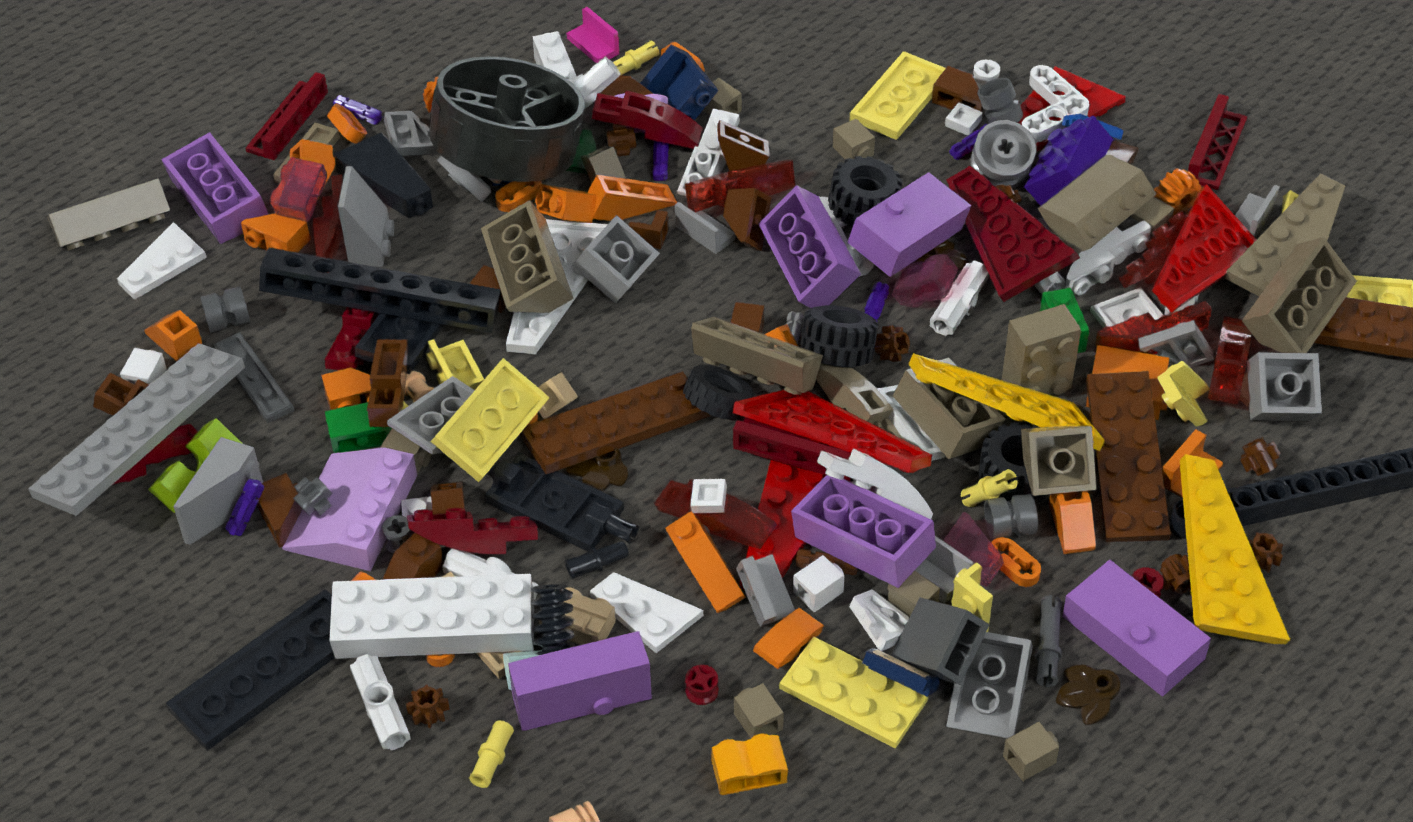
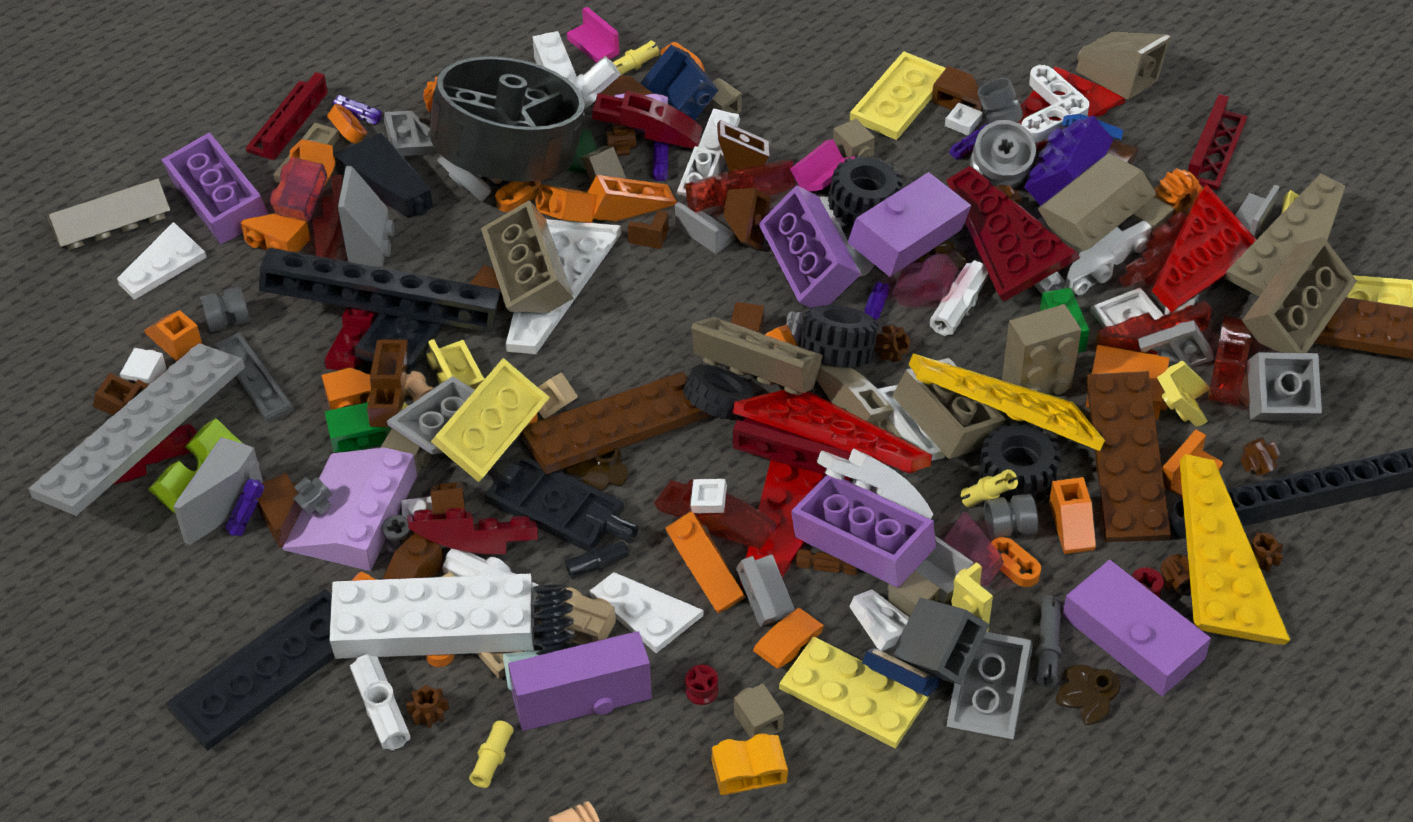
(615, 259): light grey brick -> none
(817, 168): none -> dark pink panel
(819, 583): white brick -> none
(985, 71): white wheel -> none
(1031, 751): dark tan brick -> none
(1059, 459): dark tan slope -> none
(1124, 61): none -> dark tan slope

